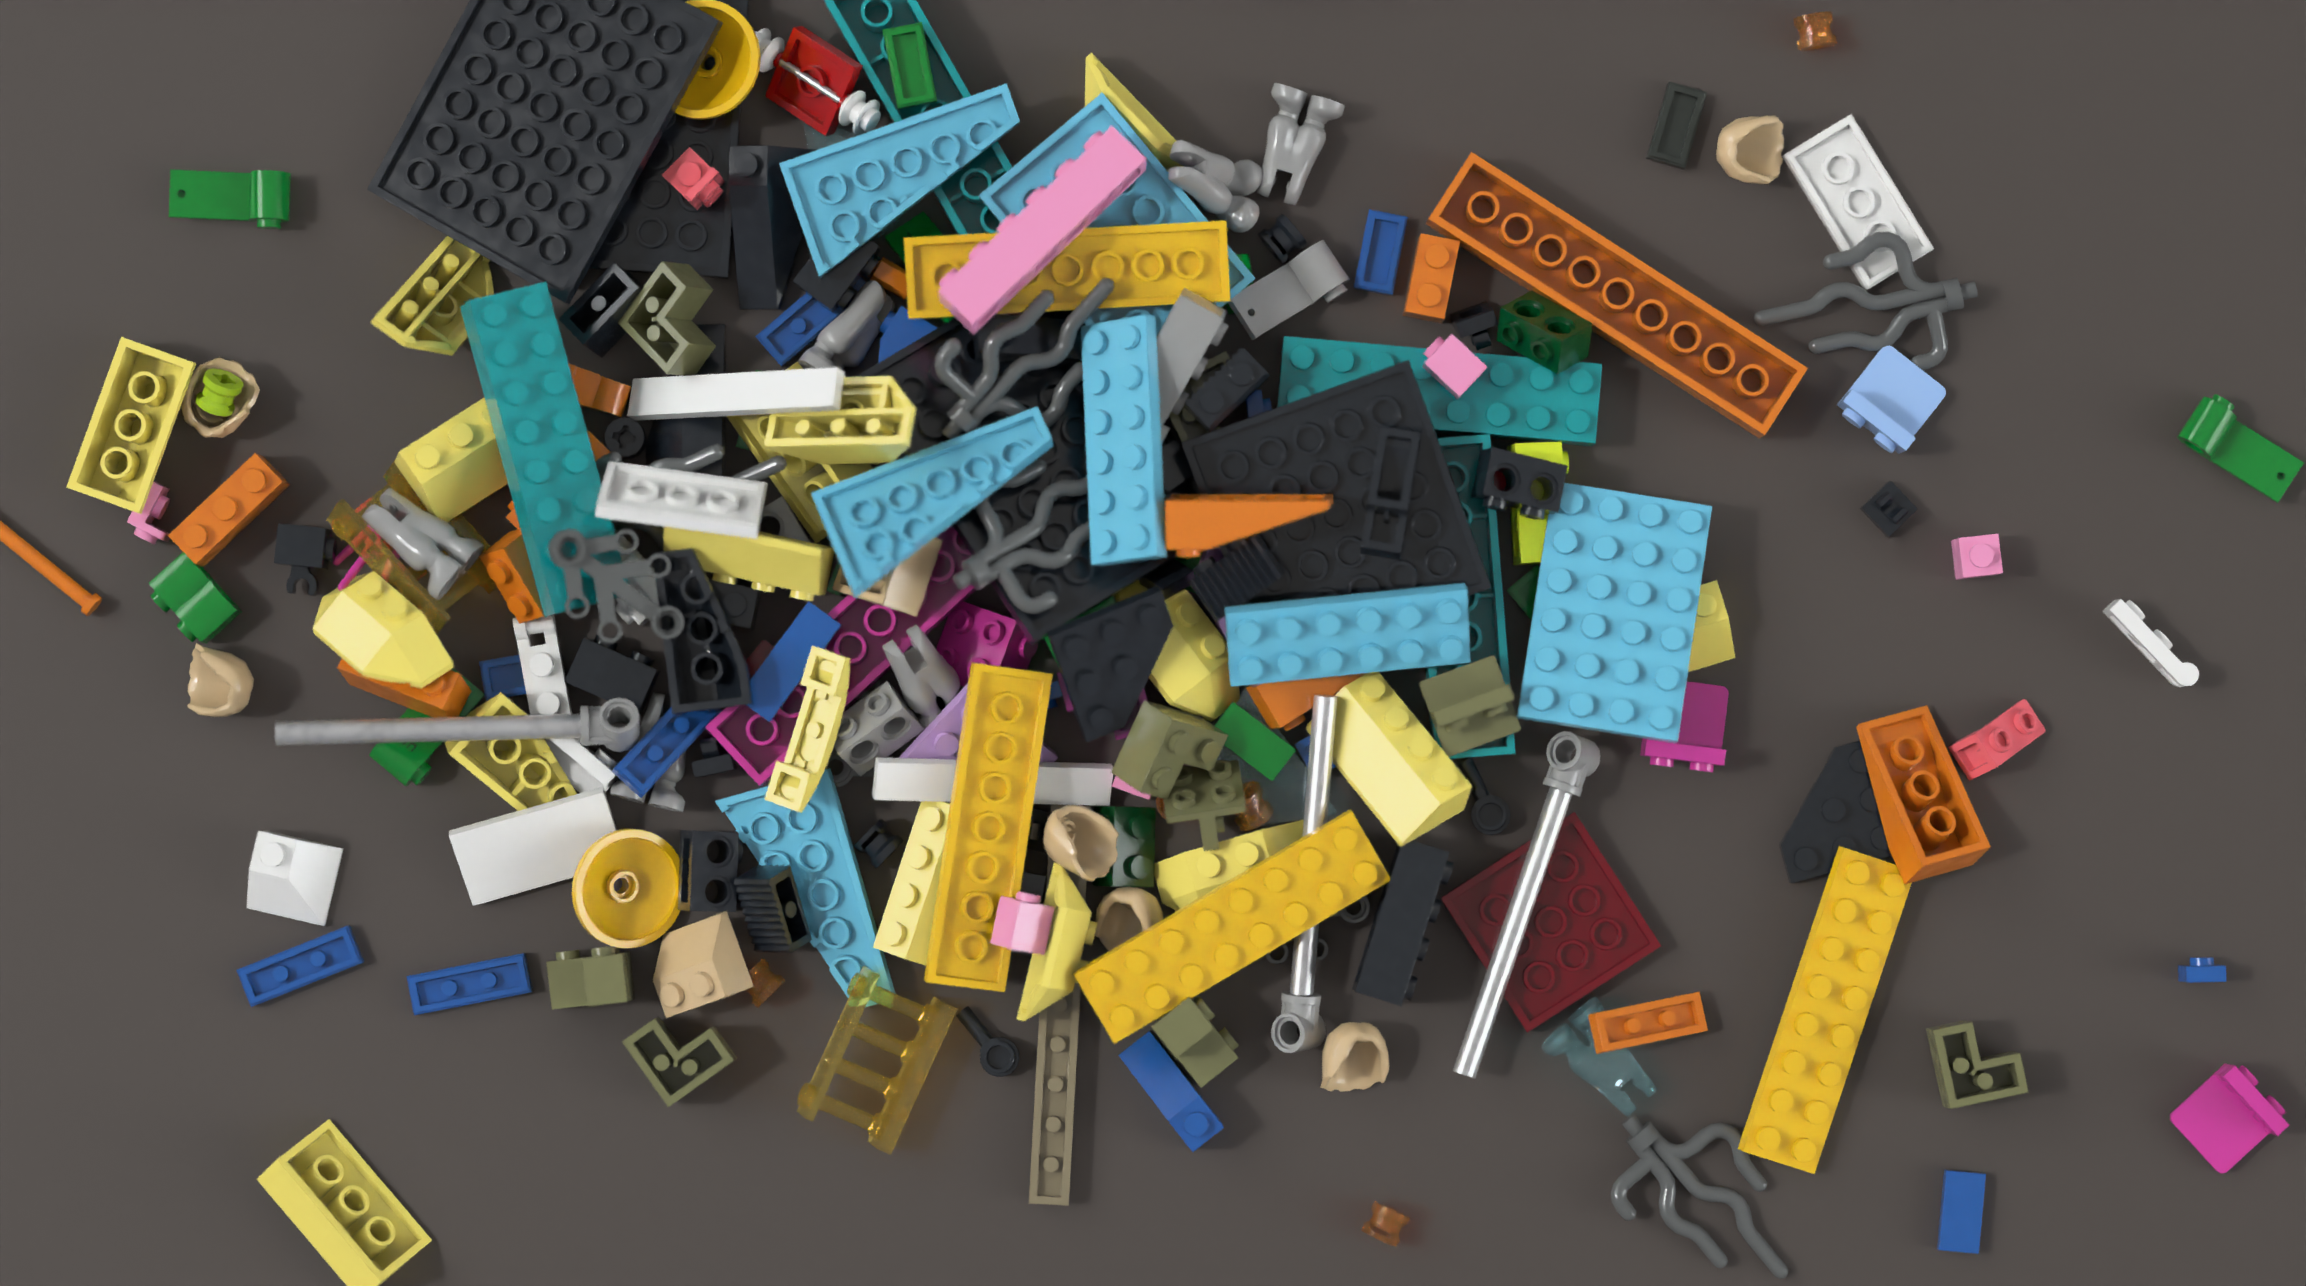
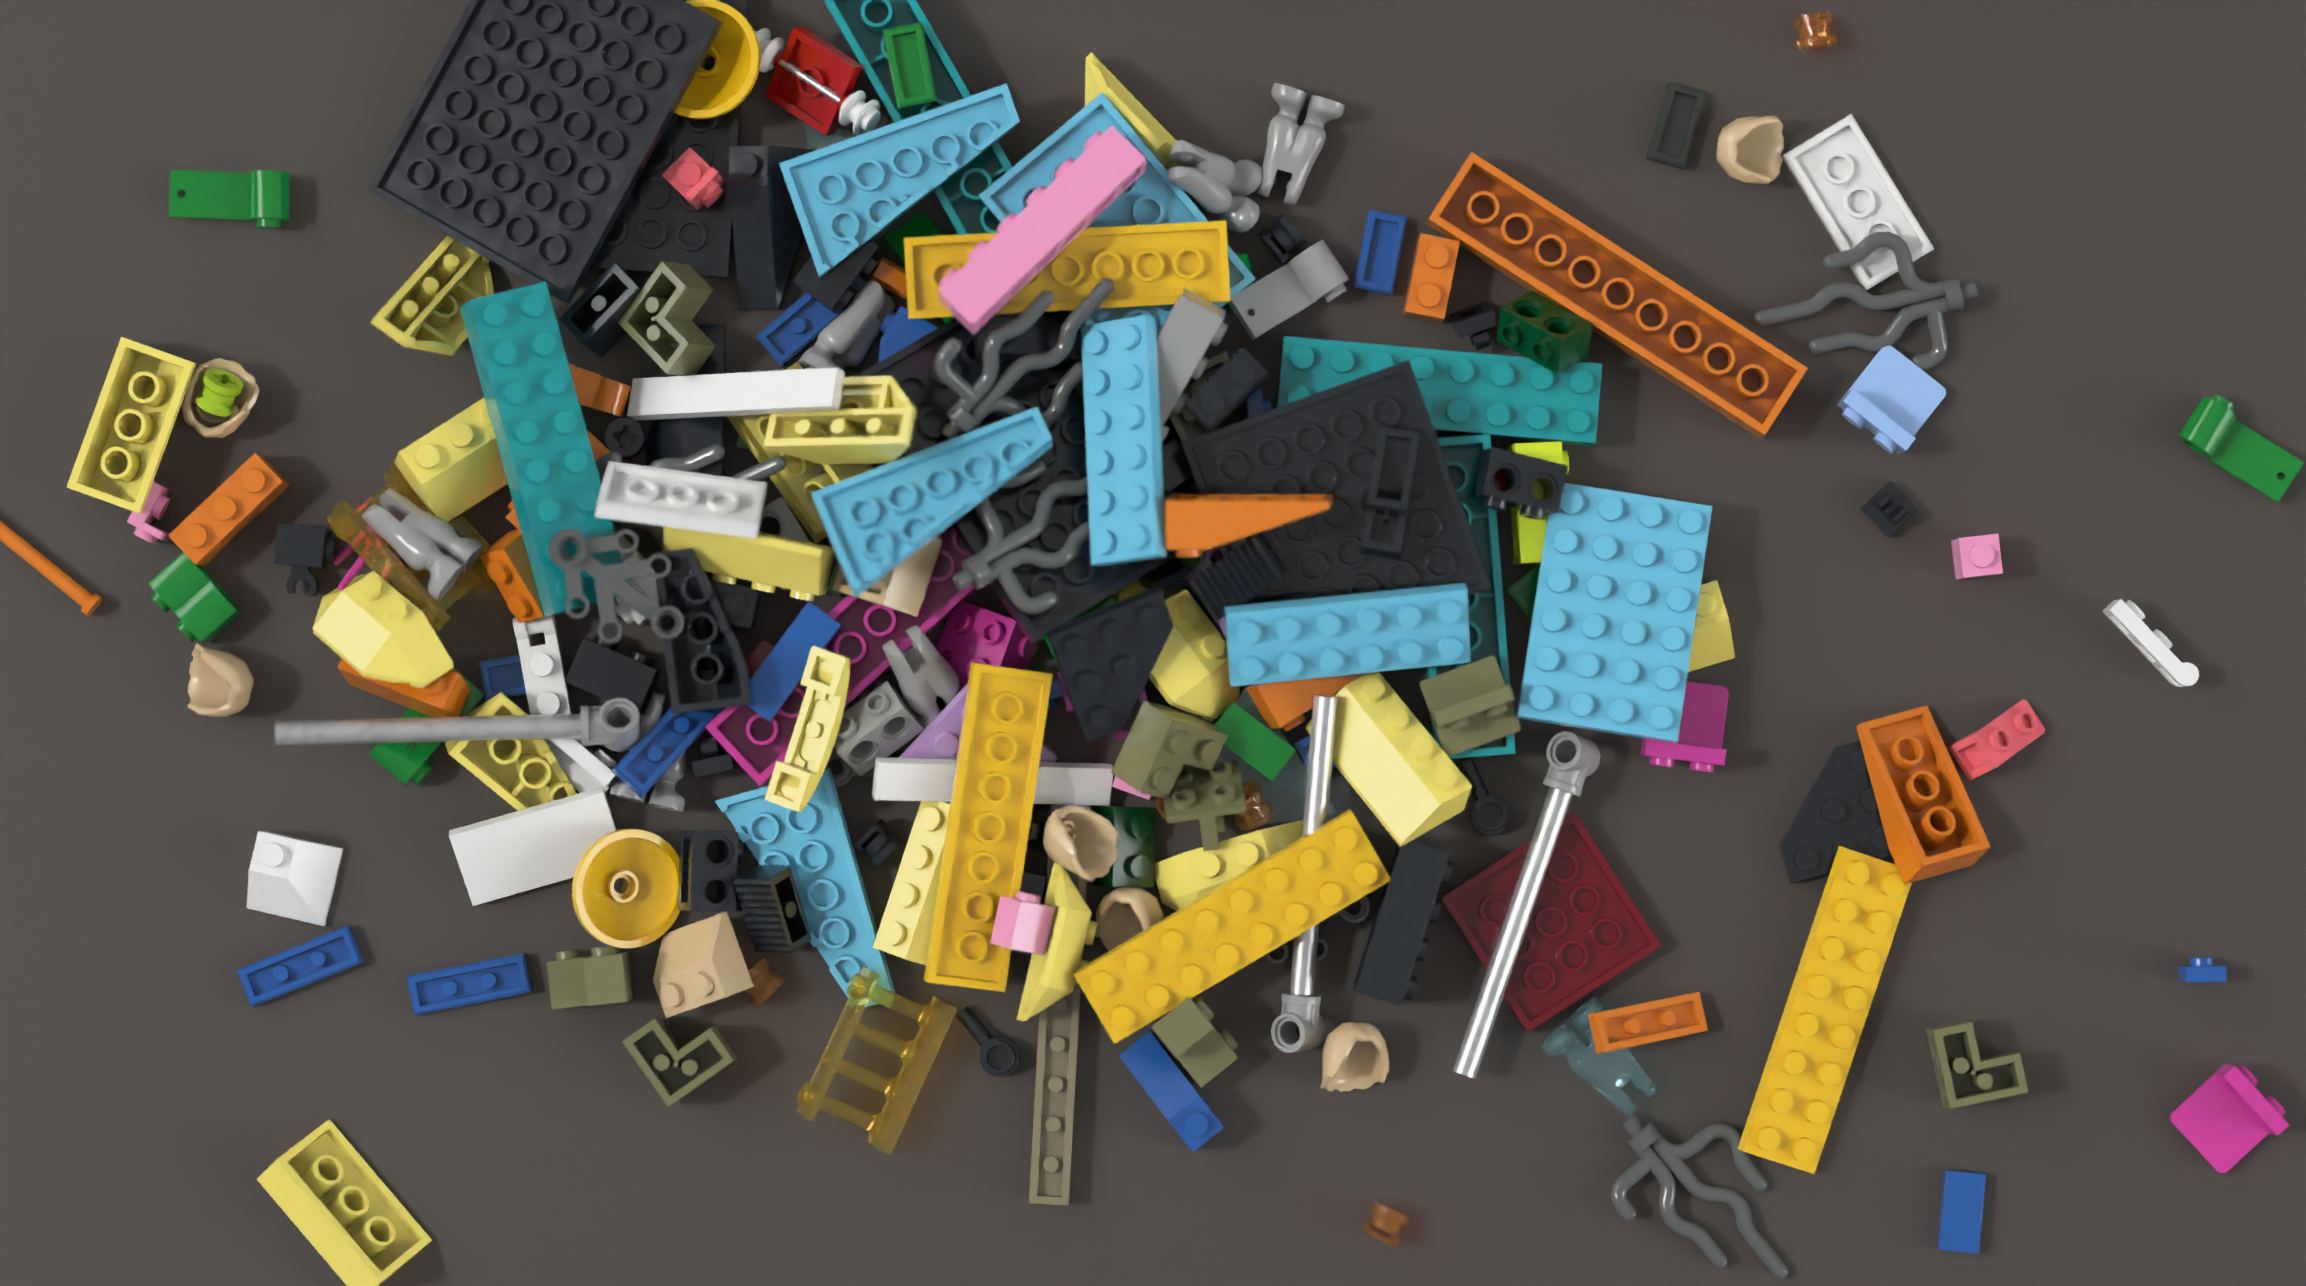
(1453, 365): bright pink brick -> none

